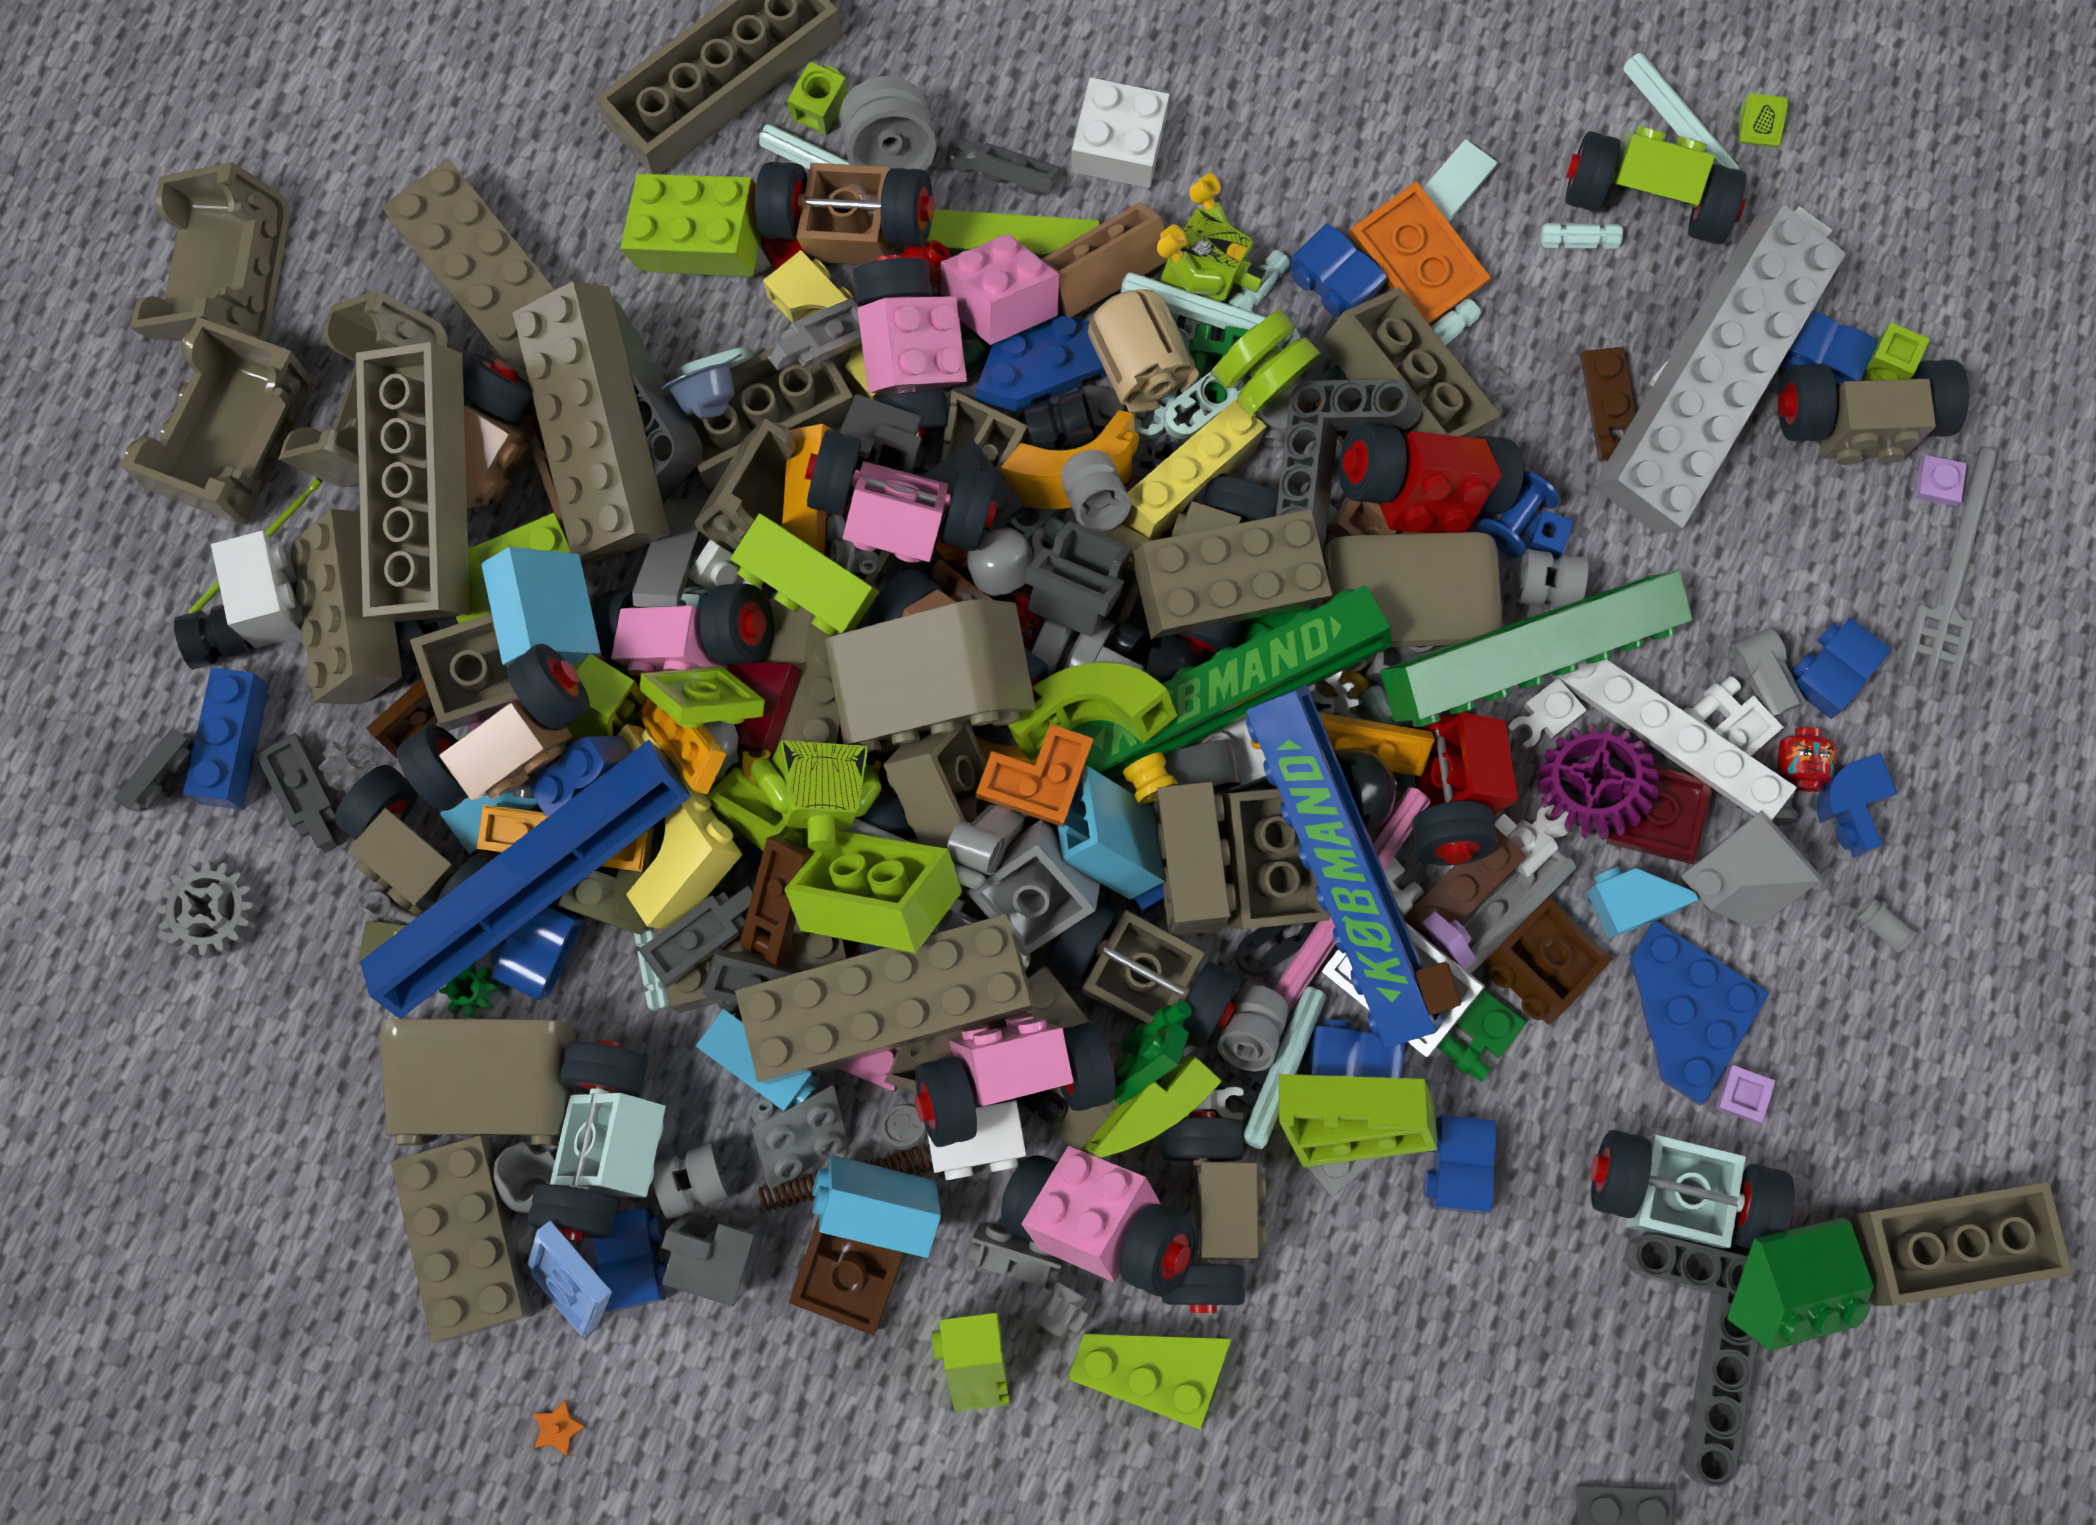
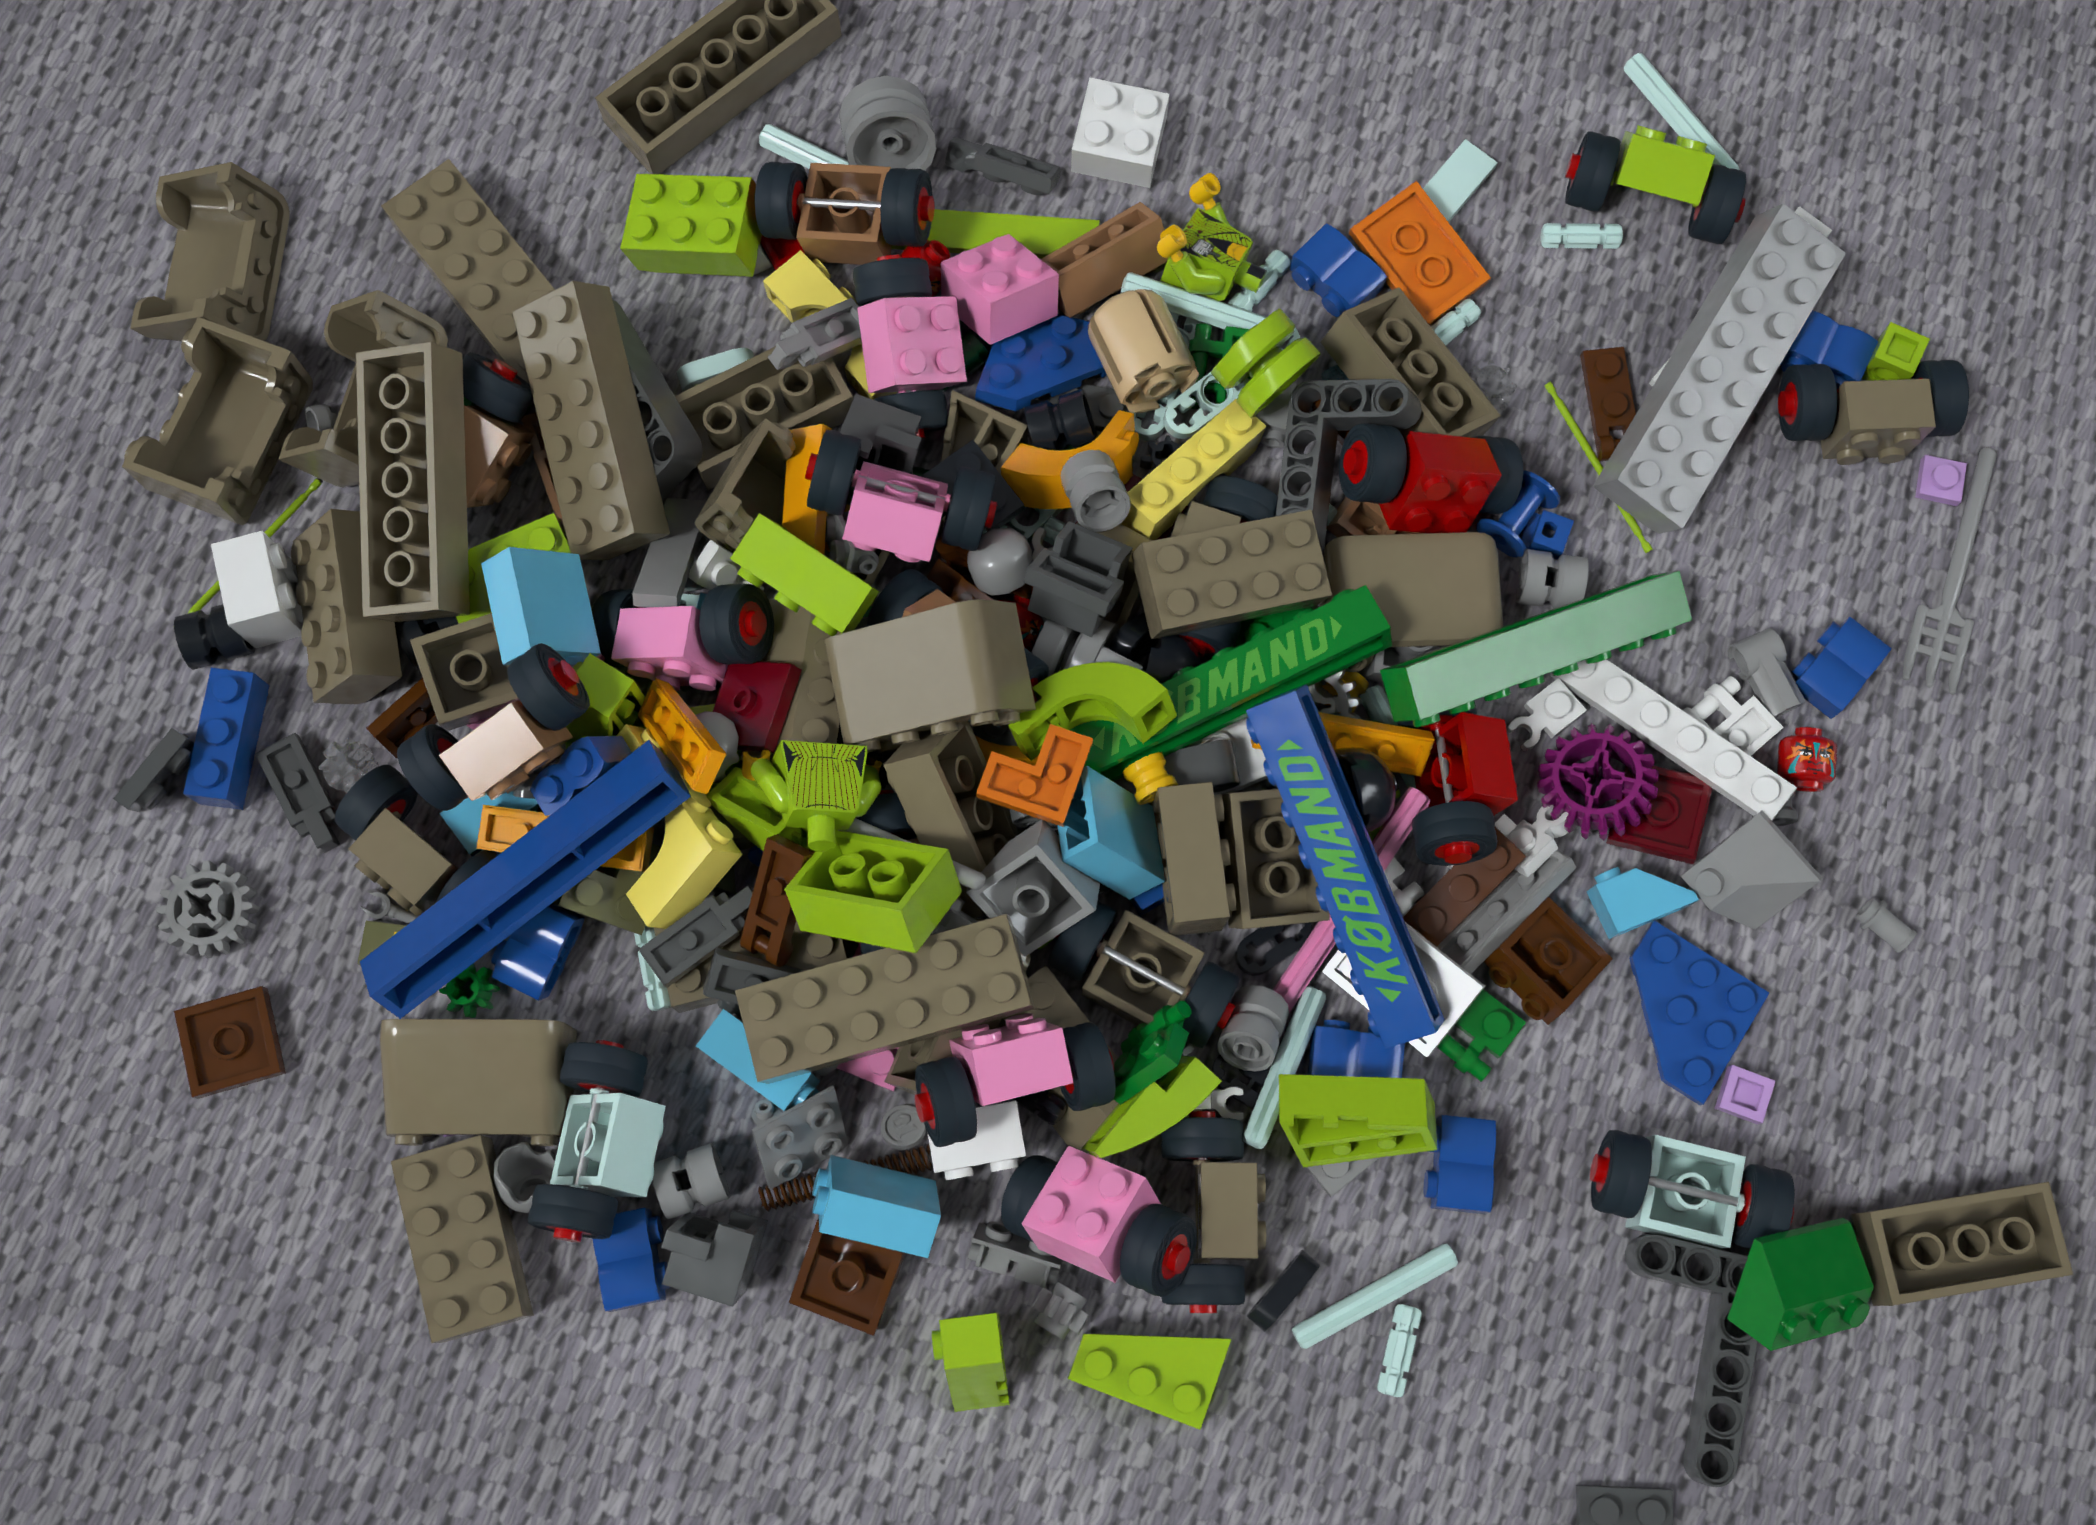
(229, 1042): none -> reddish brown plate
(320, 417): none -> light grey hinge
(557, 1428): orange piece -> none
(567, 1280): light blue tile -> none
(702, 696): lime plate -> none
(704, 390): sand blue piece -> none
(813, 112): lime brick -> none
(985, 839): light grey piece -> none
(1283, 1290): none -> black beam
(1374, 1296): none -> light aqua axle
(1399, 1350): none -> light aqua axle
(1438, 988): reddish brown slope -> none
(1450, 939): lavender plate -> none
(1594, 460): none -> lime piece
(1762, 120): lime slope -> none
(1847, 799): blue brick -> none

